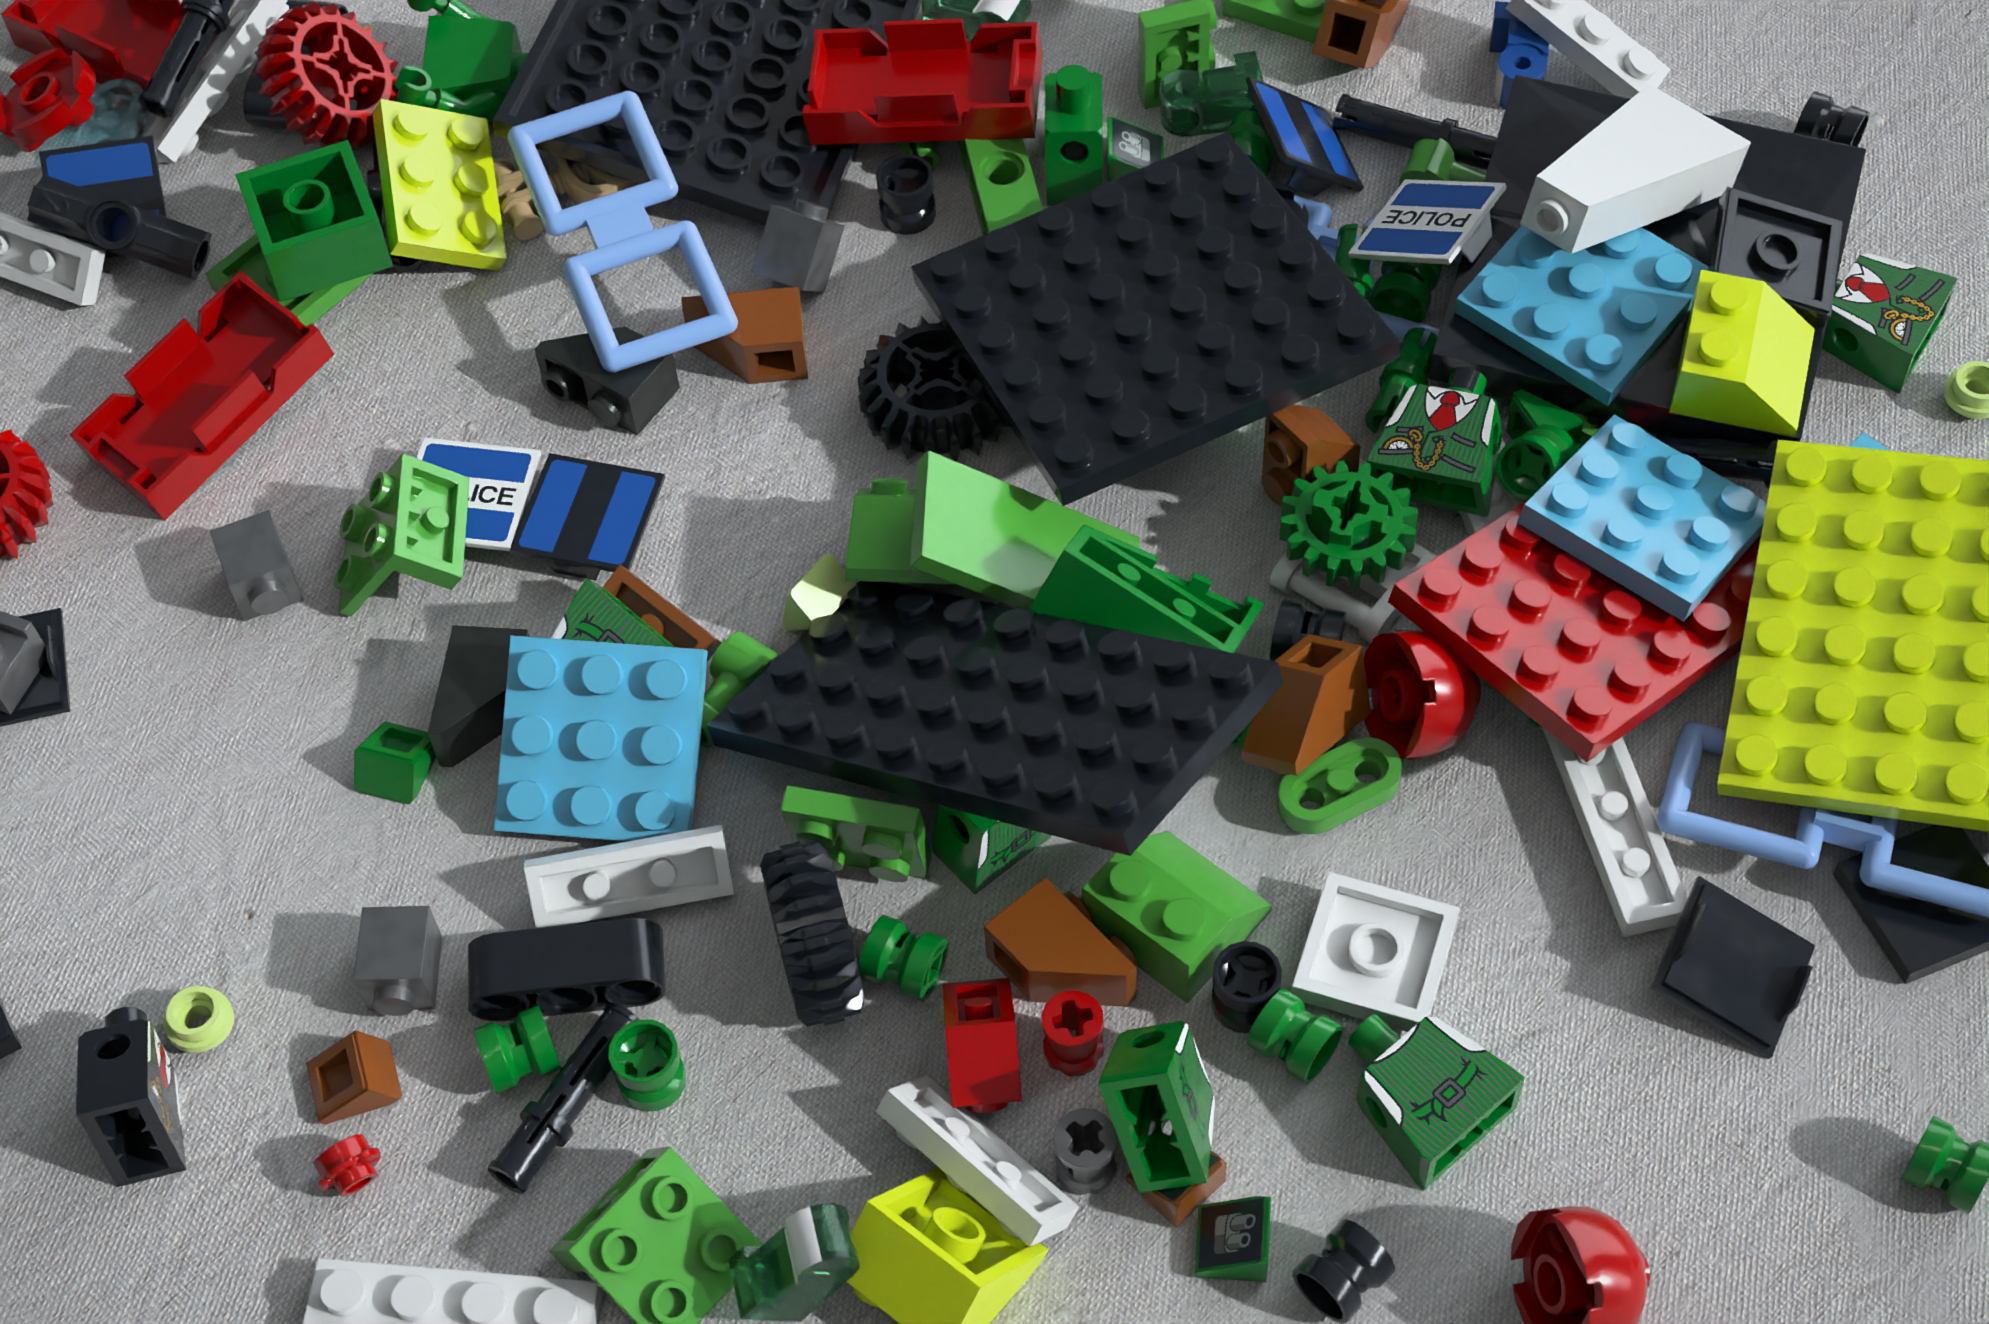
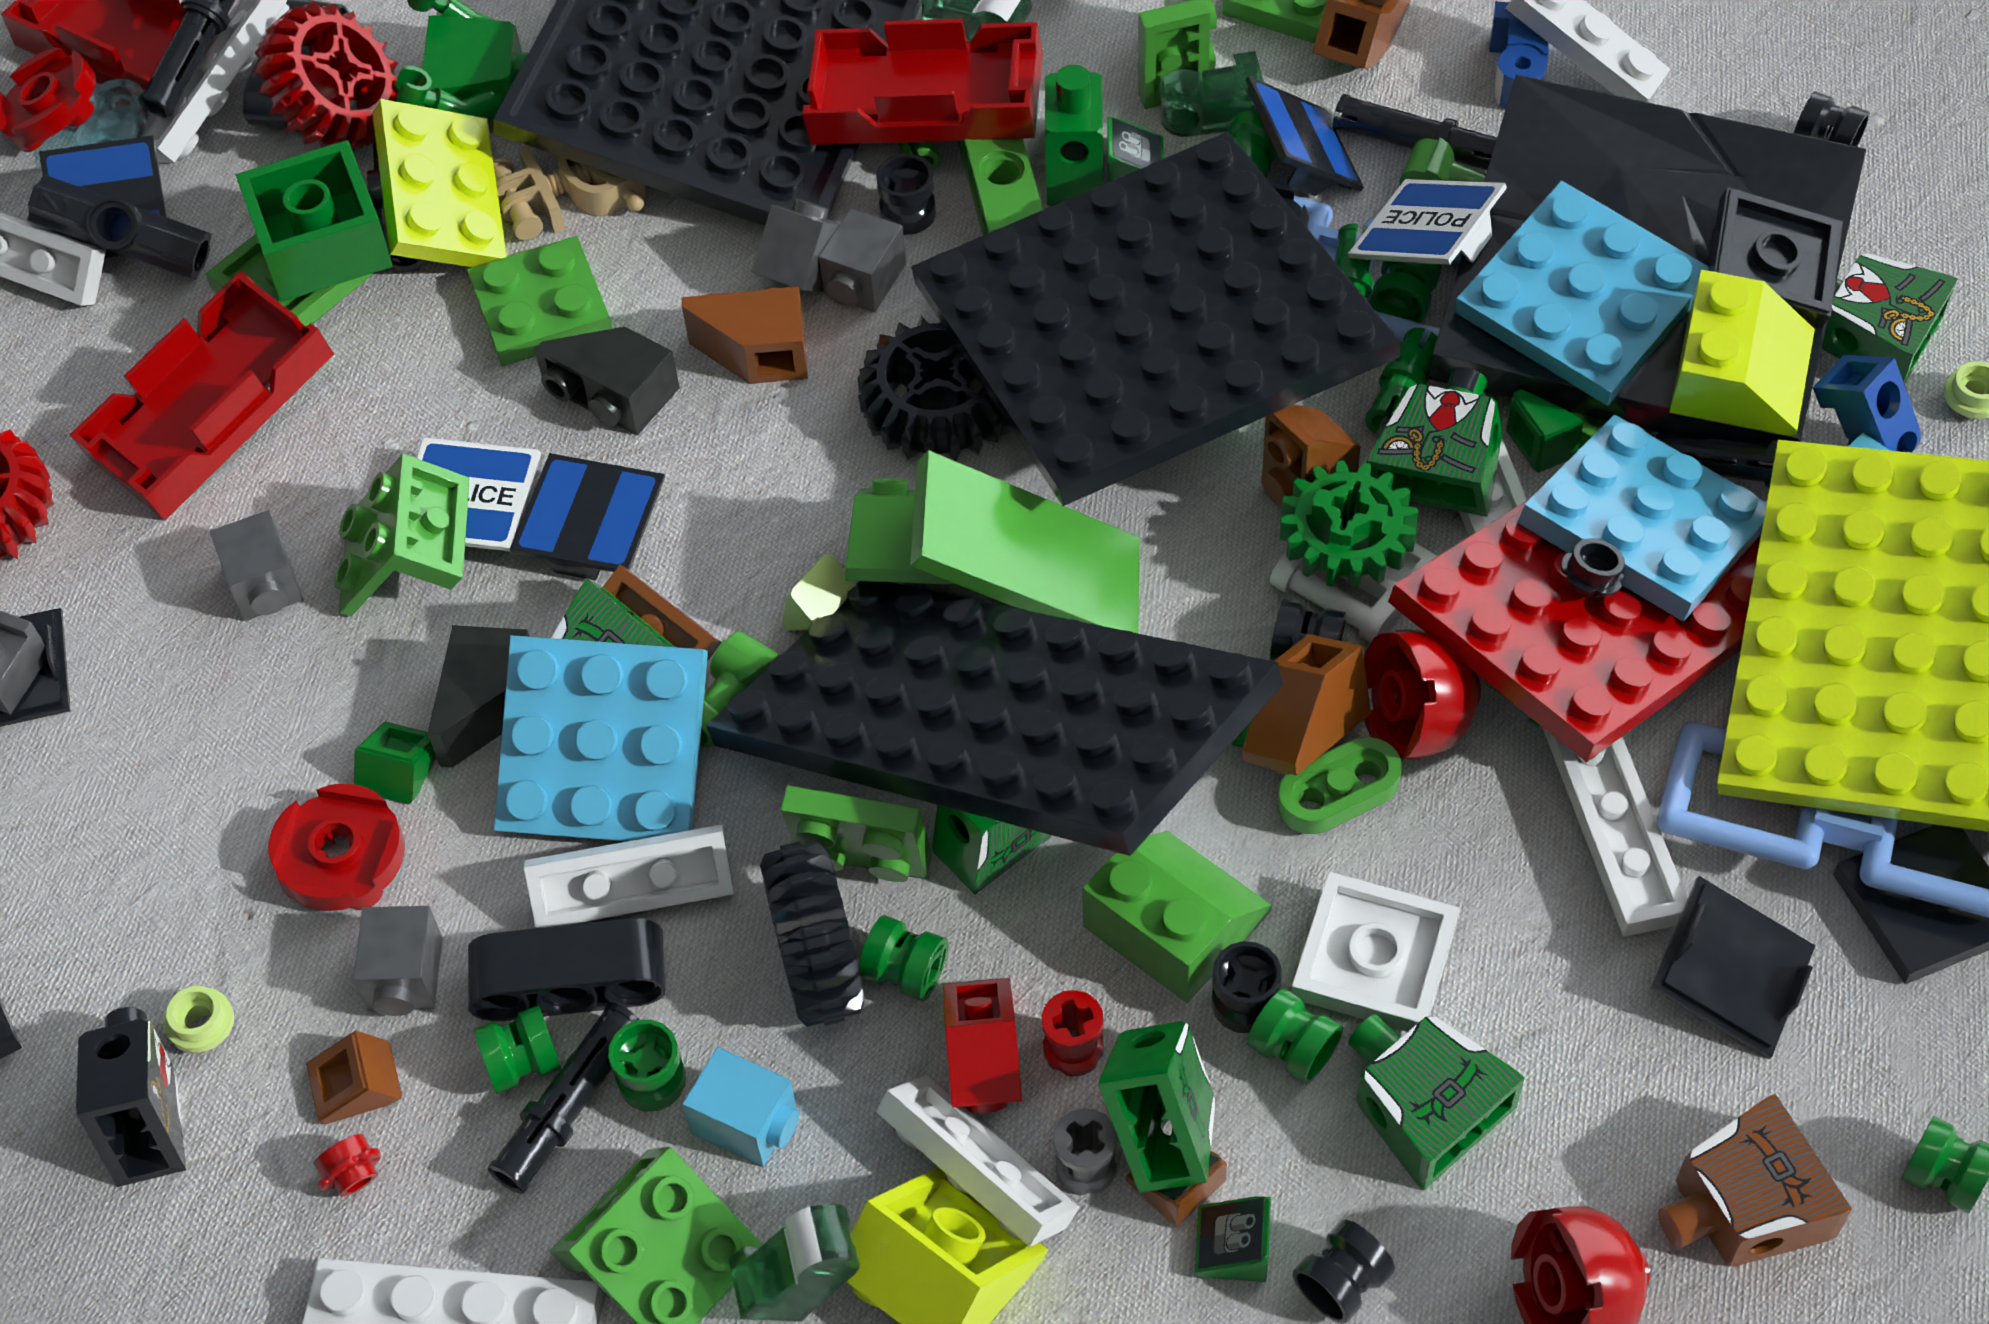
(341, 881): none -> red plate
(538, 298): none -> bright green plate
(621, 231): light blue bar -> none
(741, 1107): none -> medium azure brick
(862, 260): none -> flat silver brick
(1053, 947): dark orange slope -> none
(1119, 588): green wedge -> none
(1524, 469): green wheel -> none
(1594, 568): none -> black plate
(1633, 171): white slope -> none
(1755, 1190): none -> dark orange torso
(1871, 401): none -> blue leg

